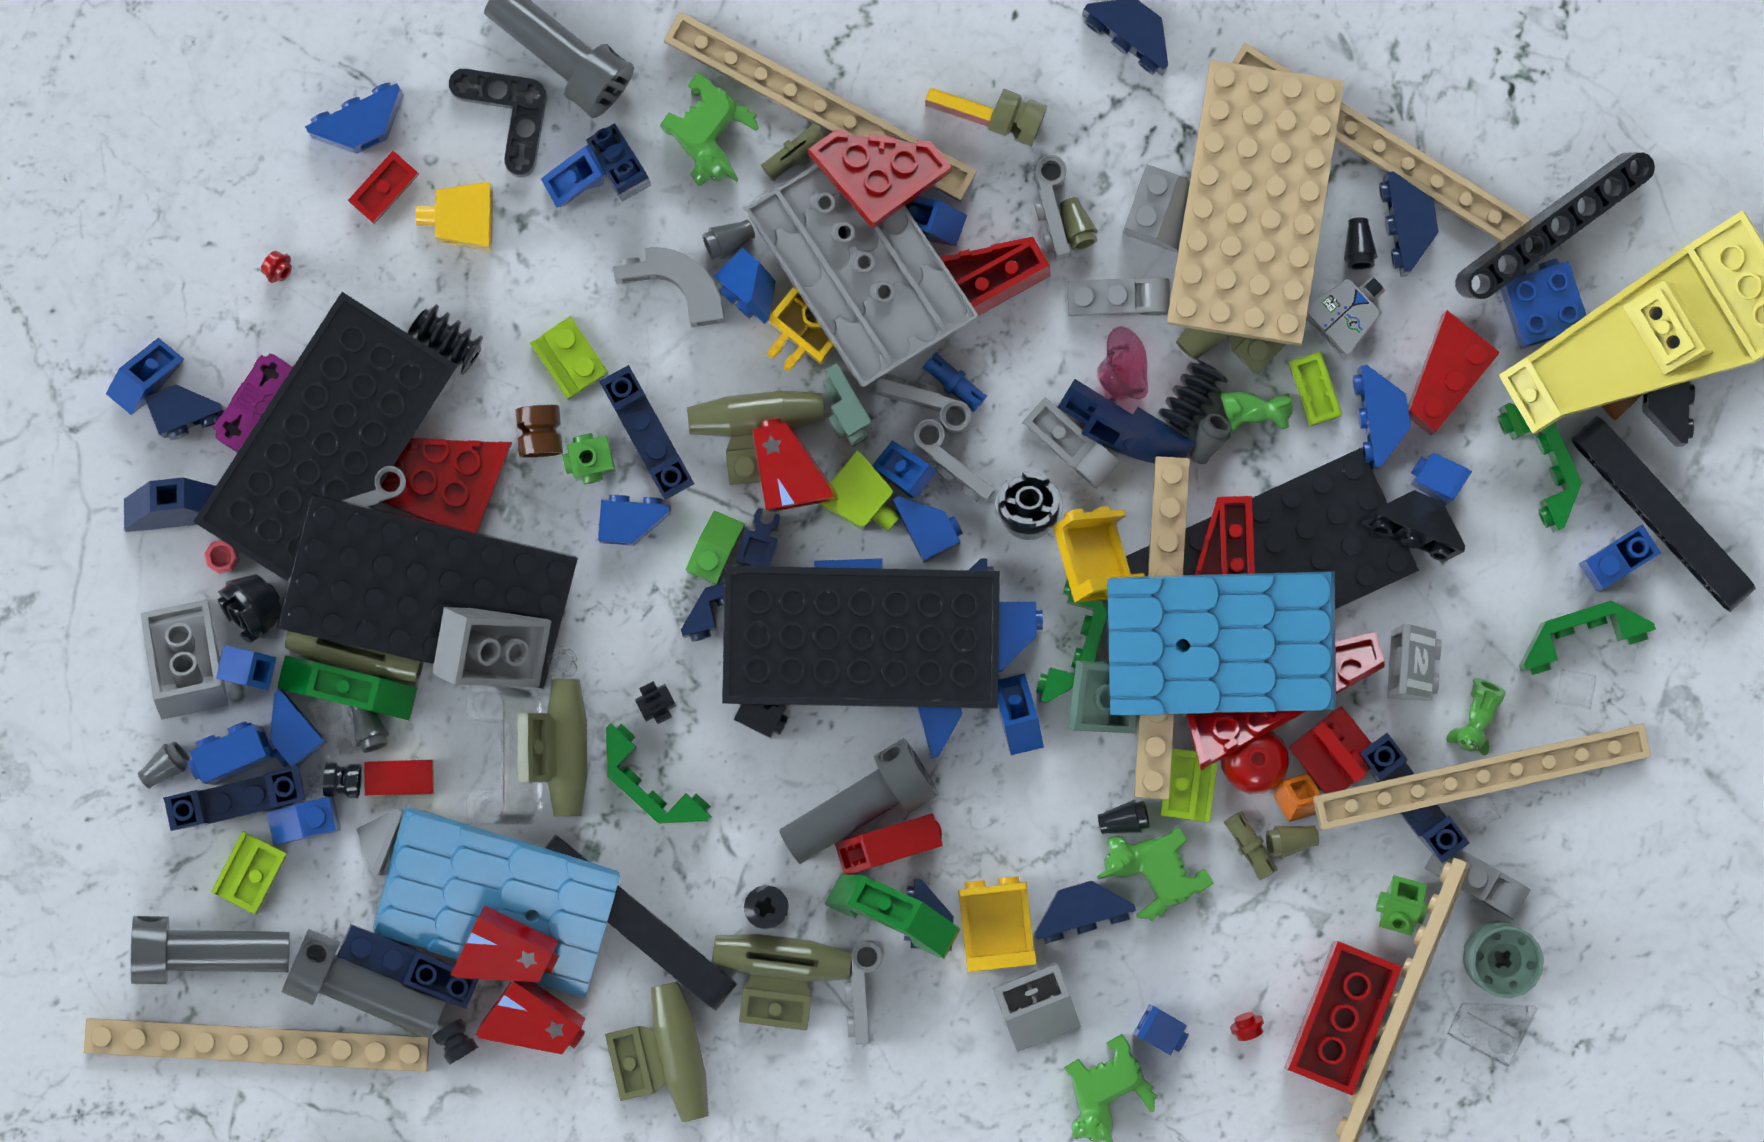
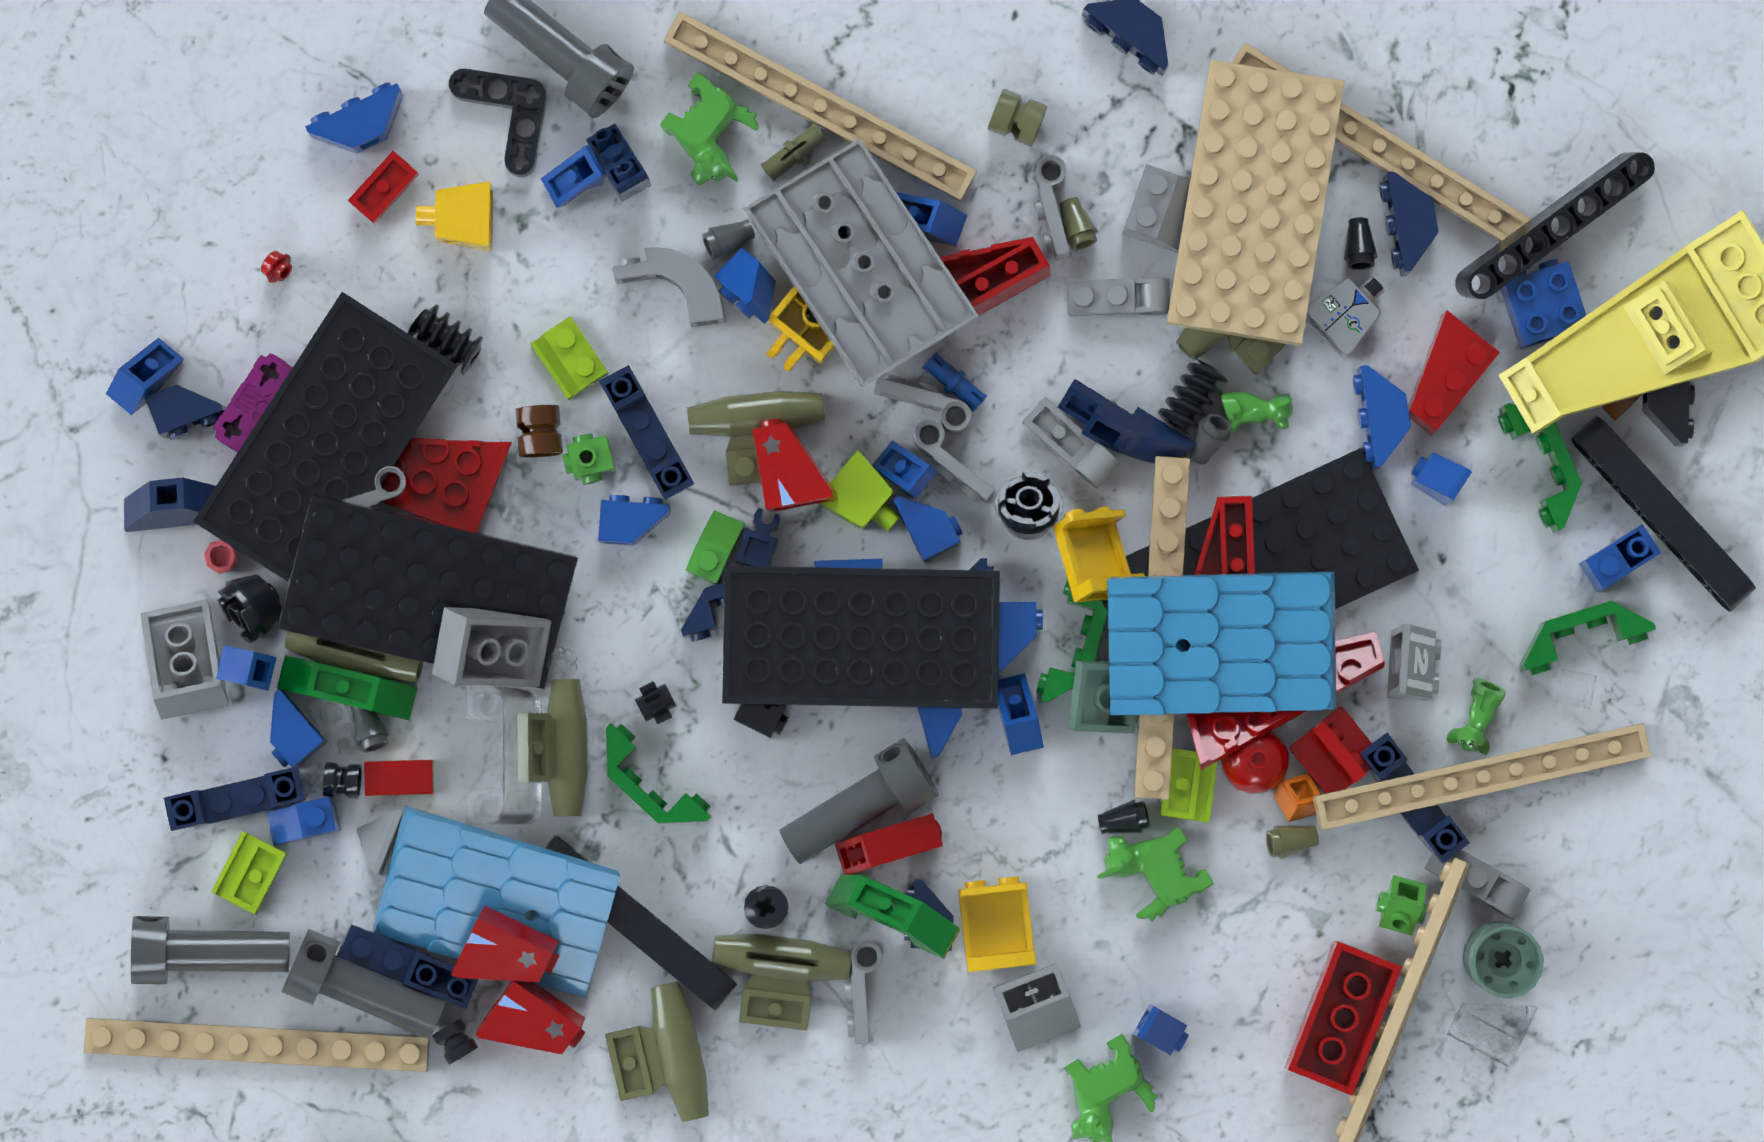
(164, 764): dark grey cone -> none
(227, 756): blue brick -> none
(848, 414): sand green plate -> none
(878, 171): plate -> none
(958, 107): yellow tile -> none
(1081, 908): dark blue slope -> none
(1125, 366): clear pink piece -> none
(1247, 1026): red plate -> none
(1250, 845): olive pin -> none
(1315, 389): lime plate -> none
(1418, 524): black slope -> none

